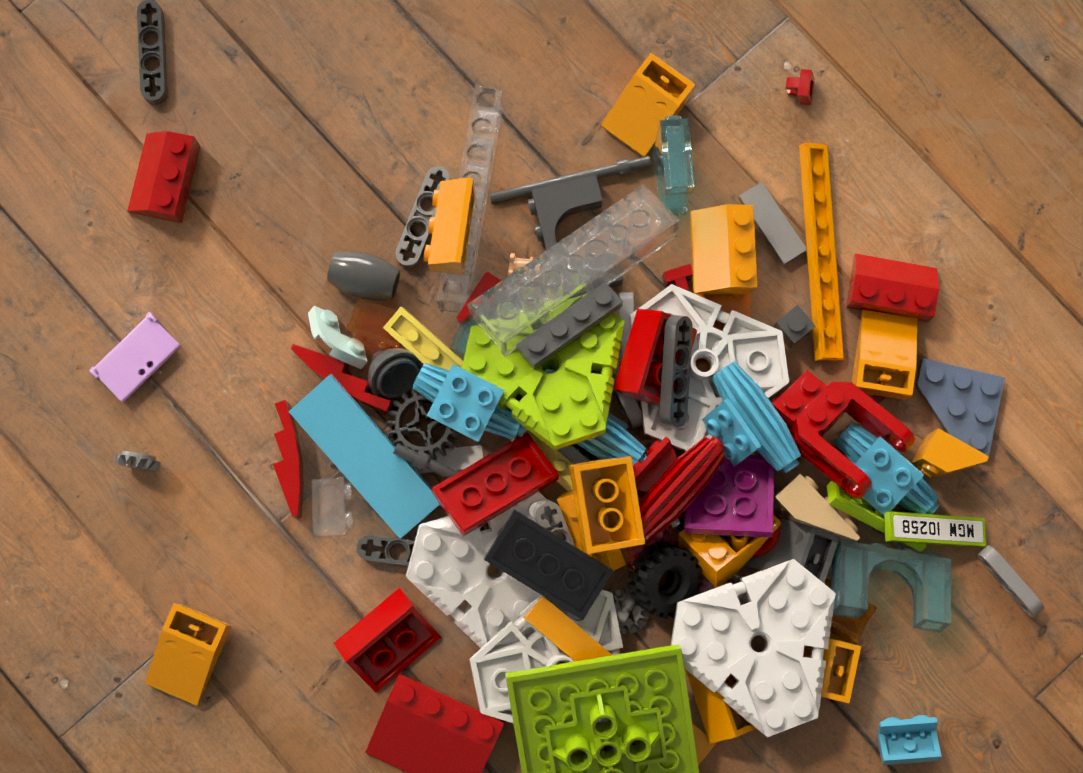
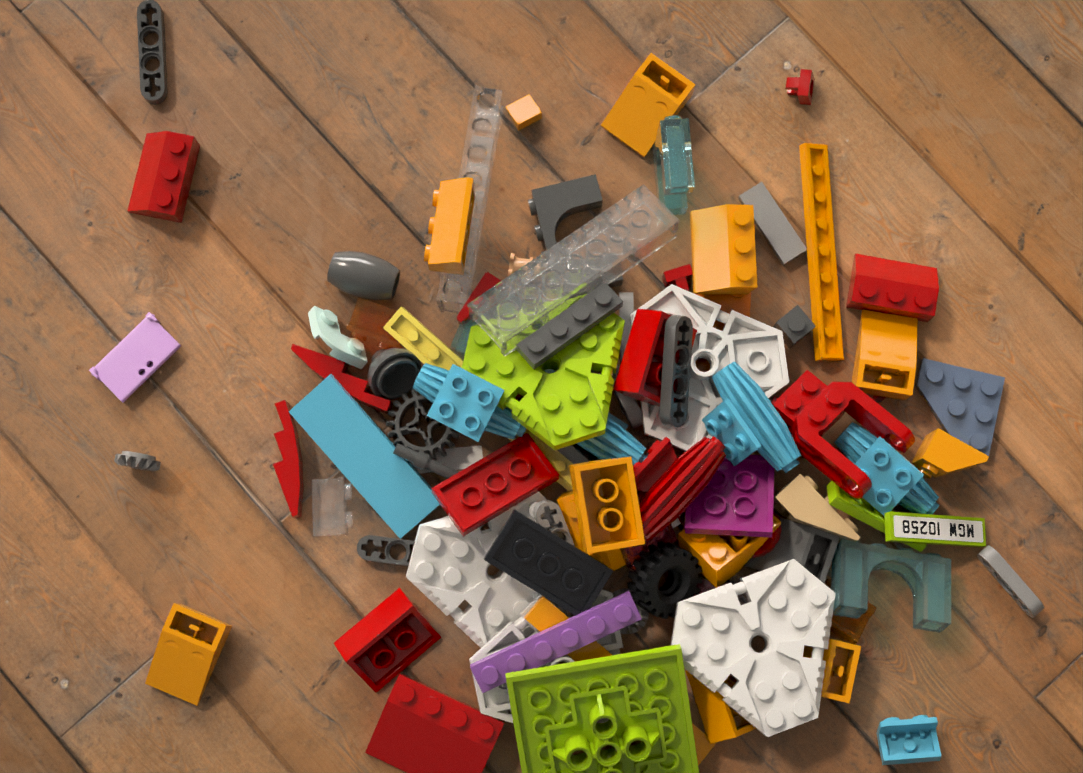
(419, 216): light grey beam -> none
(524, 112): none -> slope
(556, 641): none -> medium lavender plate
(621, 167): dark grey bar -> none

